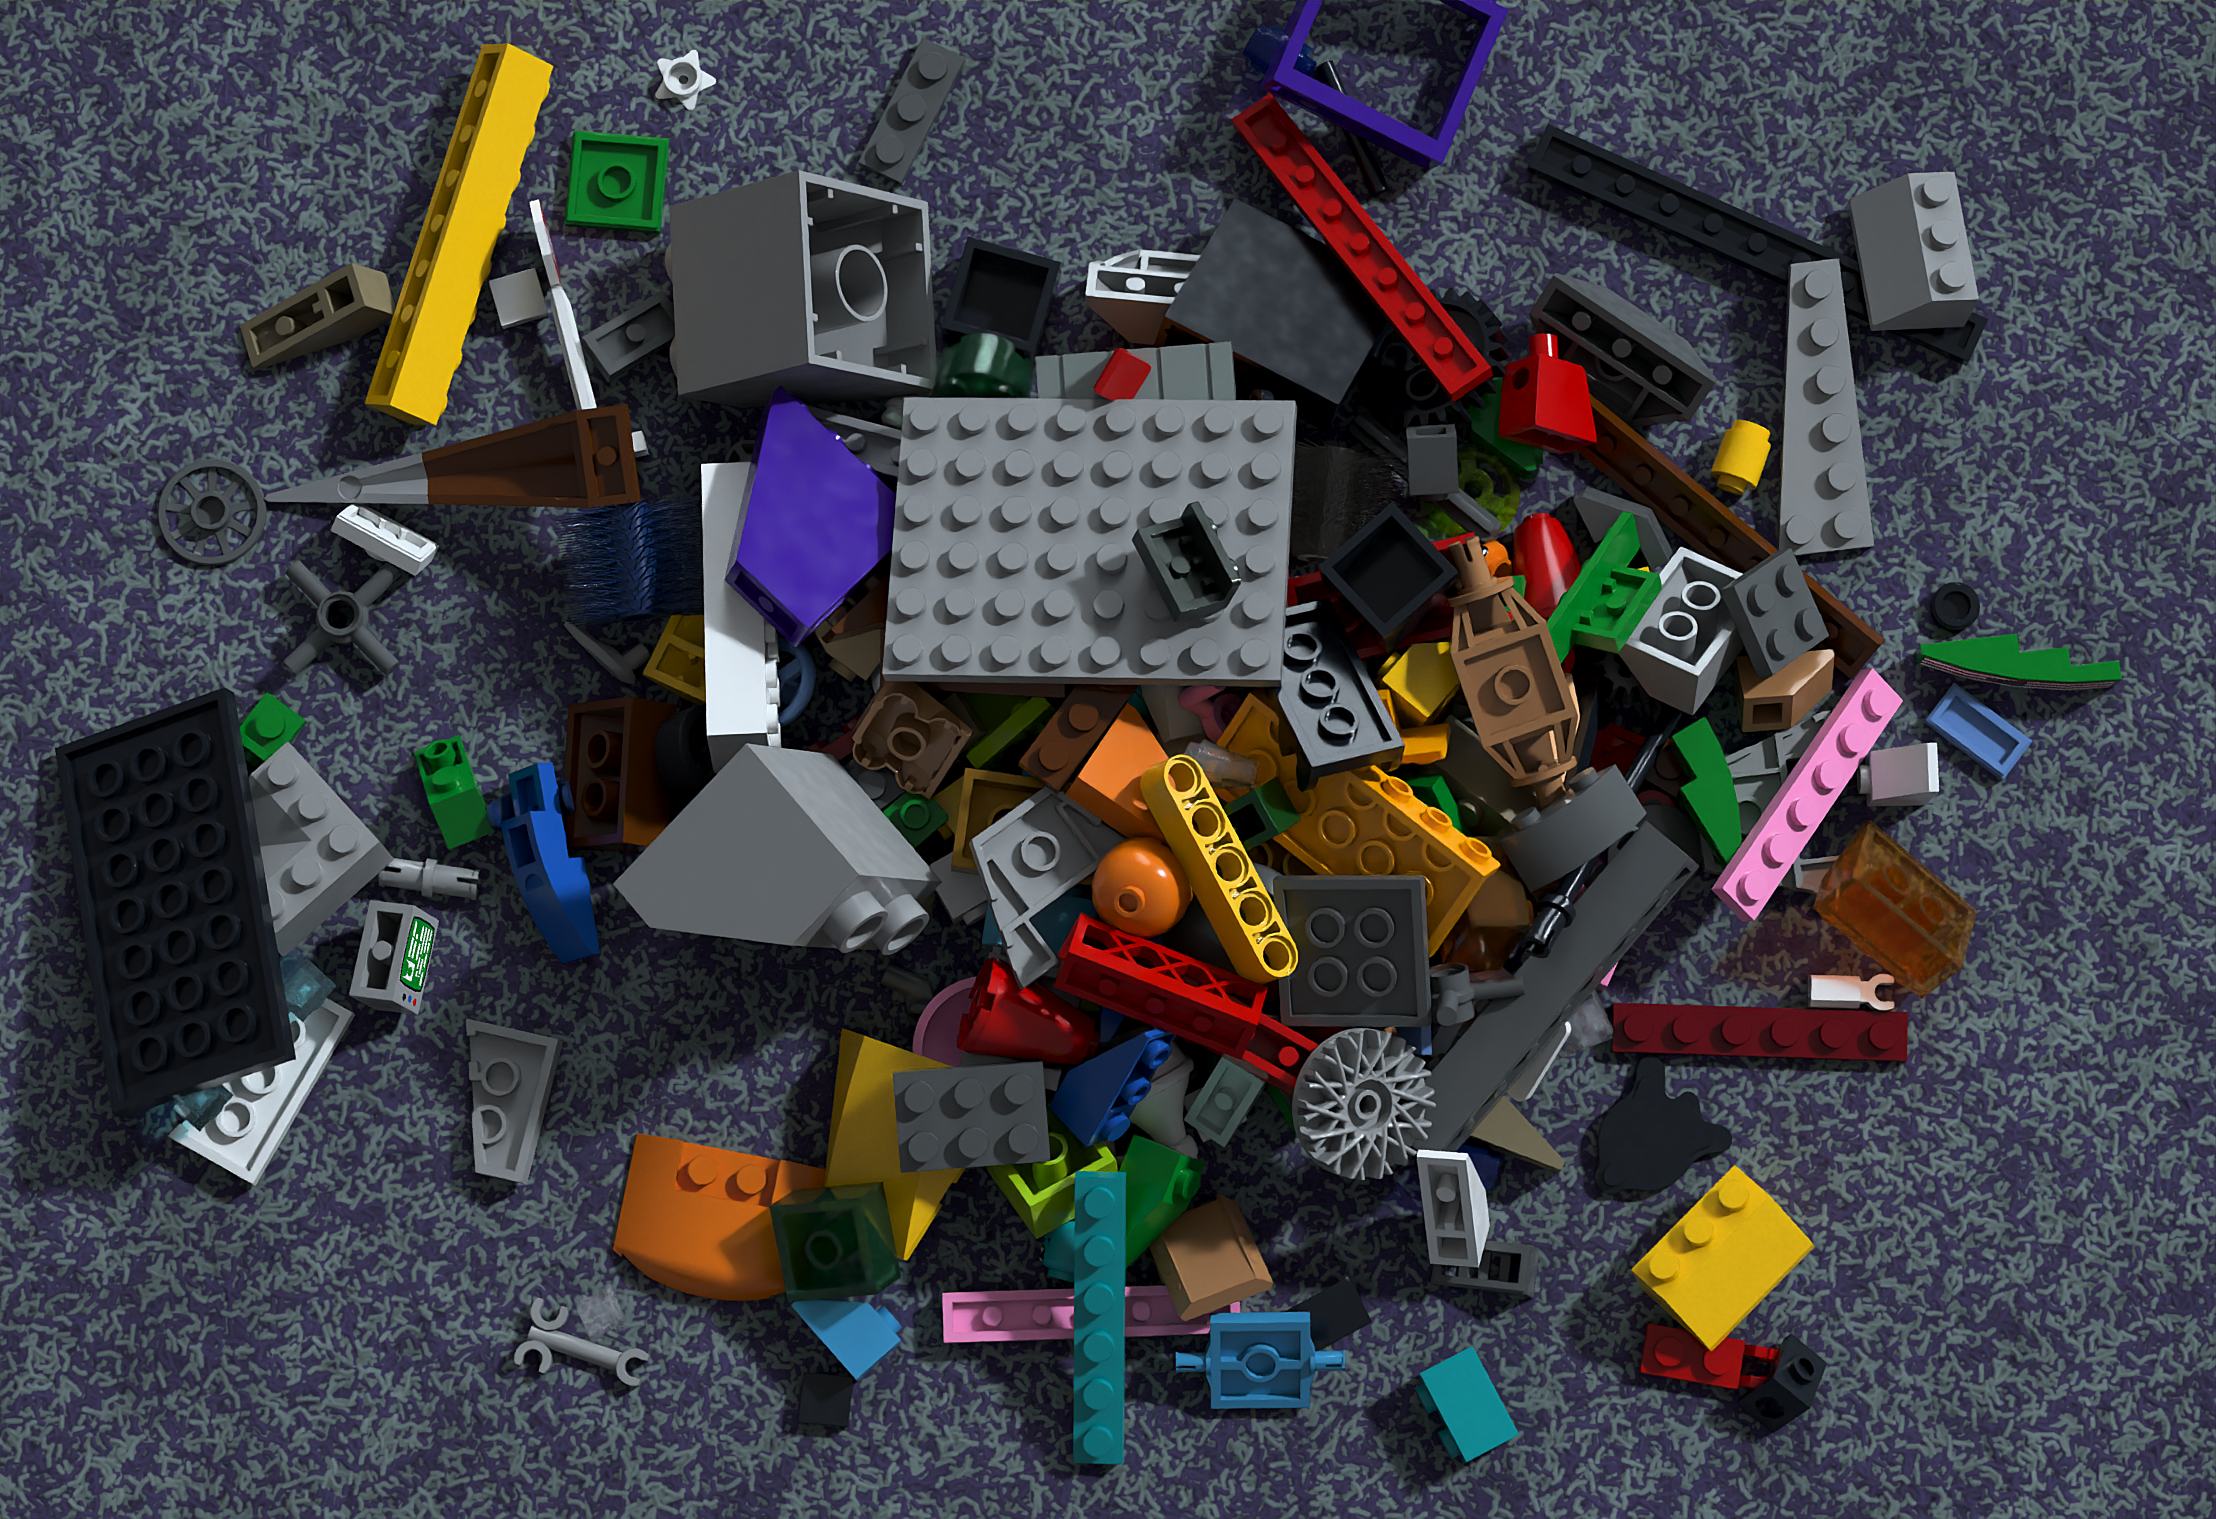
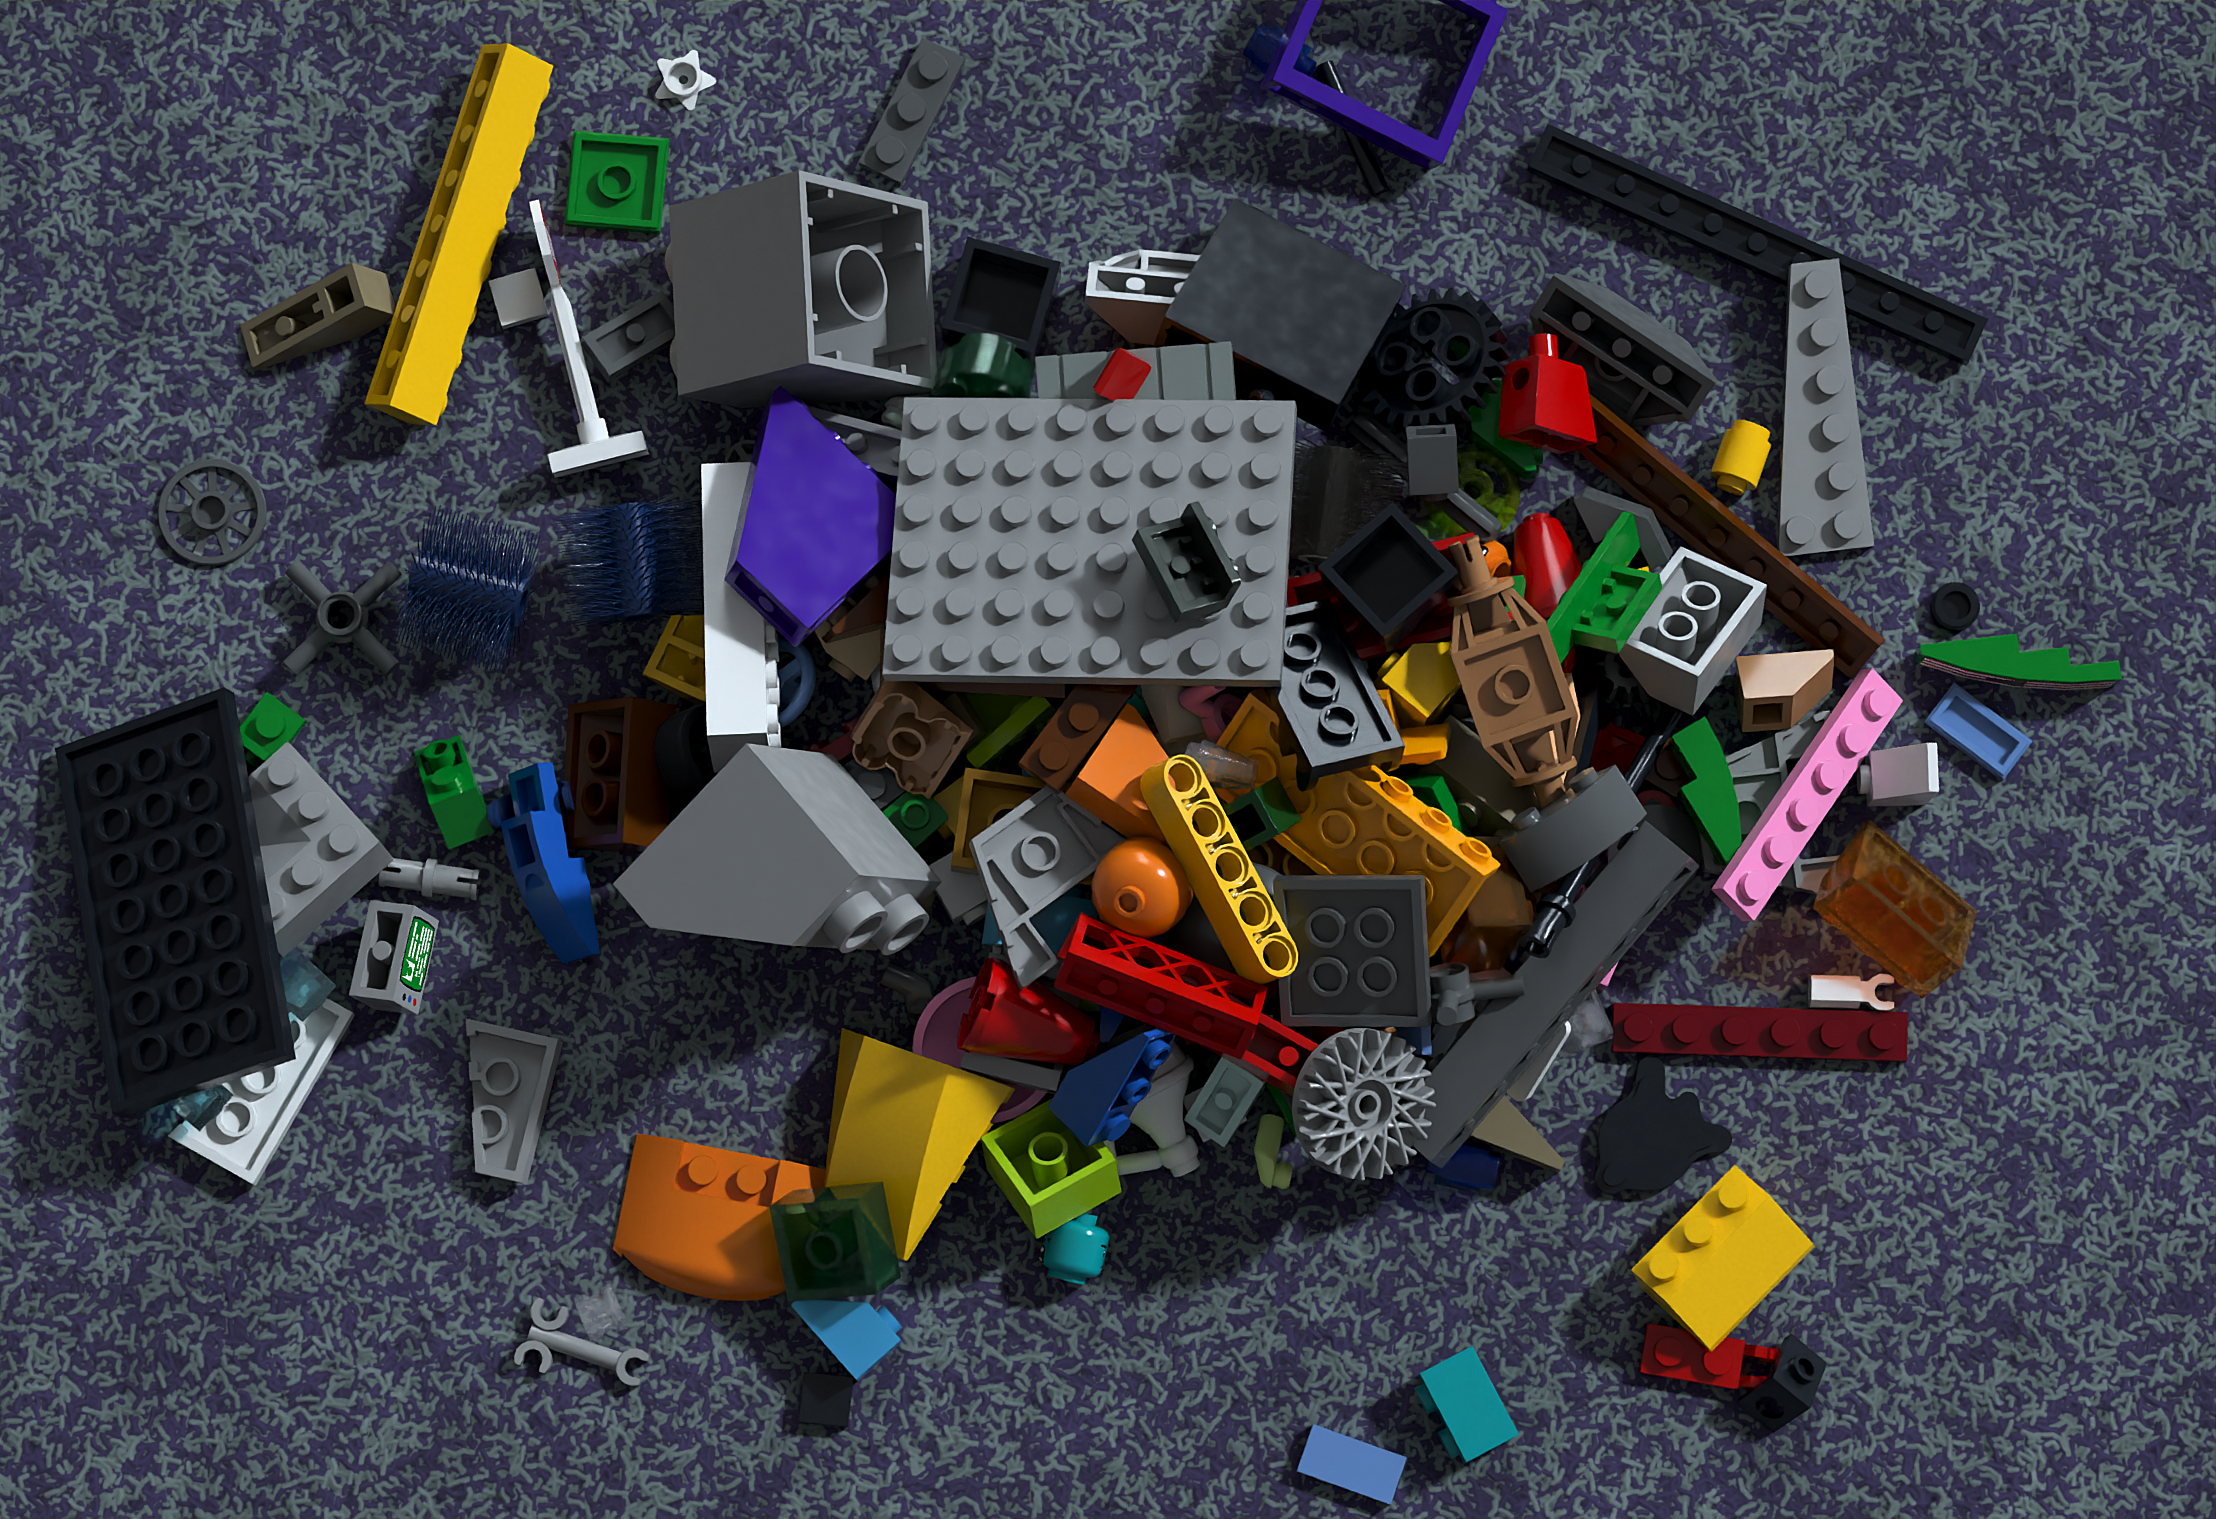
(385, 538): white plate -> none
(469, 589): none -> dark blue piece
(546, 463): reddish brown plate -> none
(619, 666): light grey bar -> none
(971, 1116): dark grey plate -> none
(1050, 1315): bright pink plate -> none
(1099, 1317): teal plate -> none
(1157, 1191): green slope -> none
(1209, 1259): medium nougat slope -> none
(1260, 1360): dark azure plate -> none
(1266, 1153): none -> yellowish green arm
(1334, 1313): black slope -> none
(1351, 1464): none -> medium blue tile
(1362, 248): red plate -> none
(1453, 1208): white slope -> none
(1527, 1274): dark grey slope -> none
(1774, 613): dark grey plate -> none
(1914, 253): light grey slope -> none

